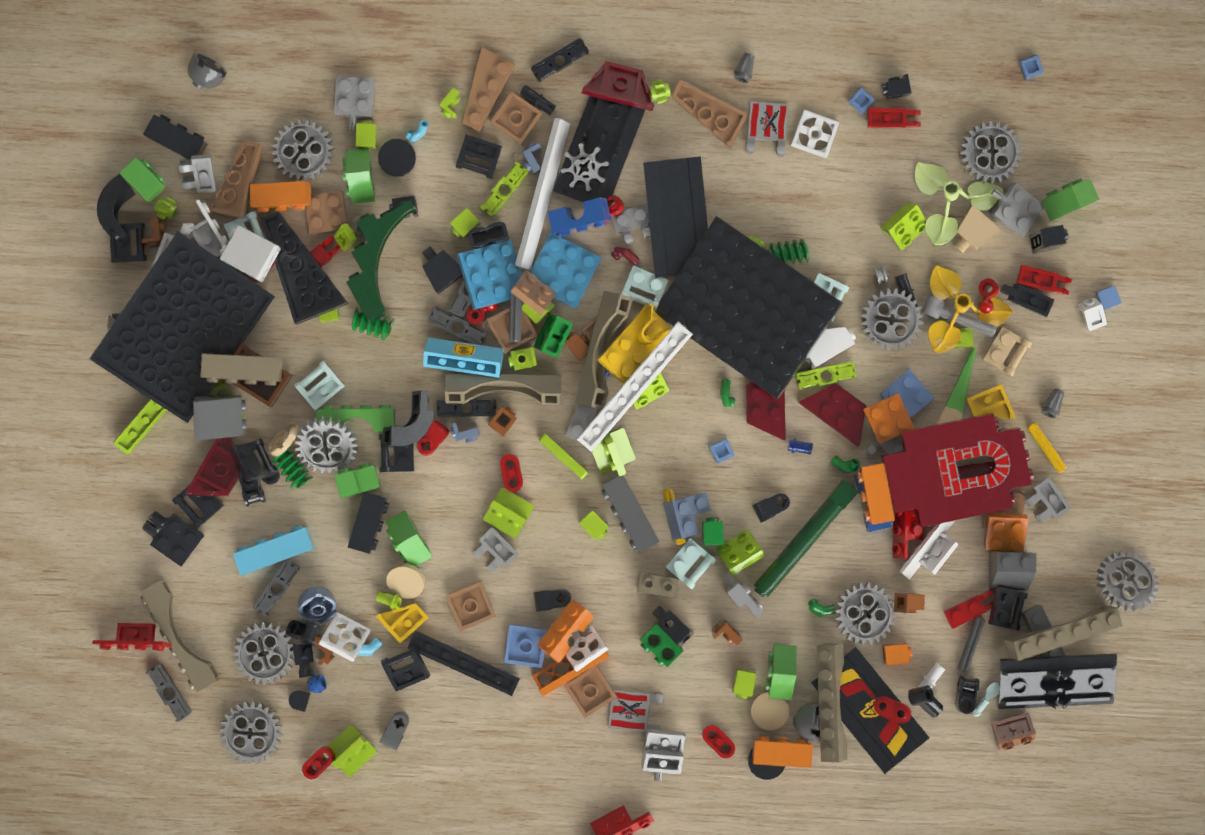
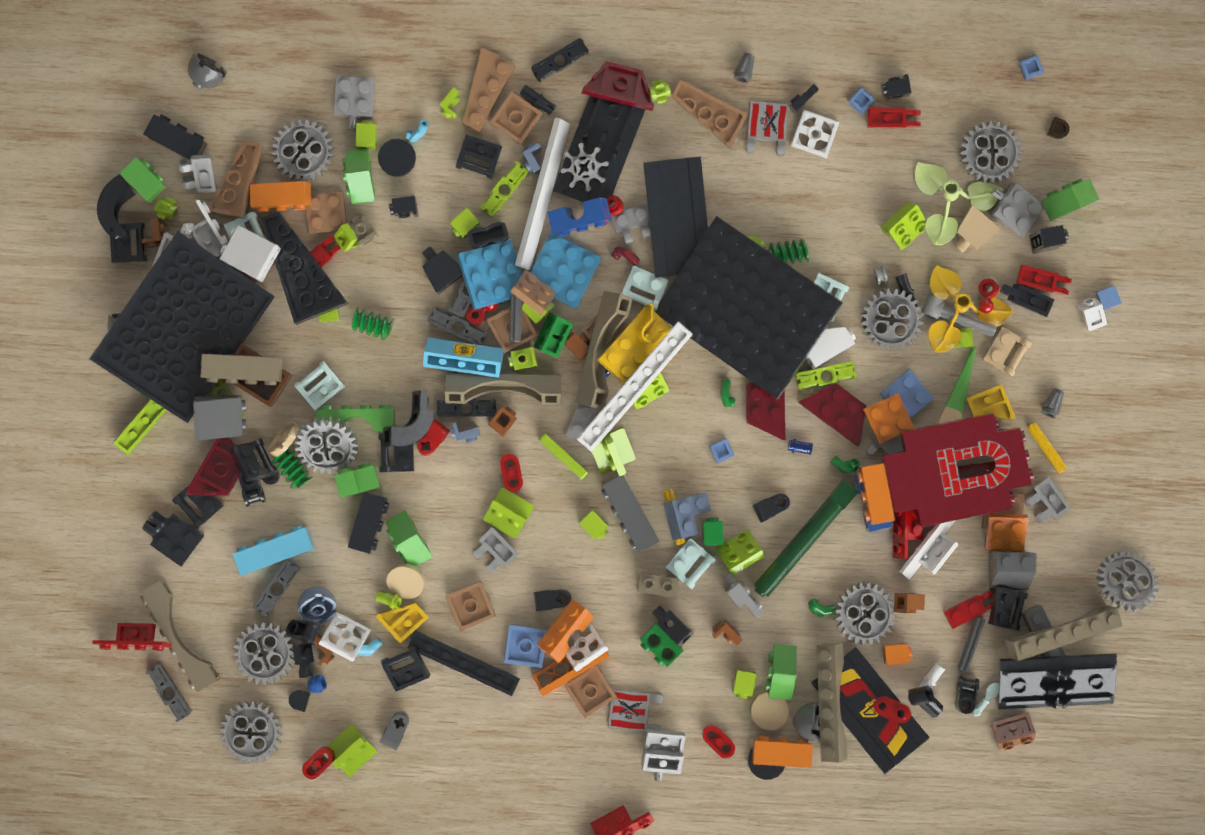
(376, 231): dark green arch -> none
(798, 101): none -> black plate
(1058, 129): none -> dark brown tile

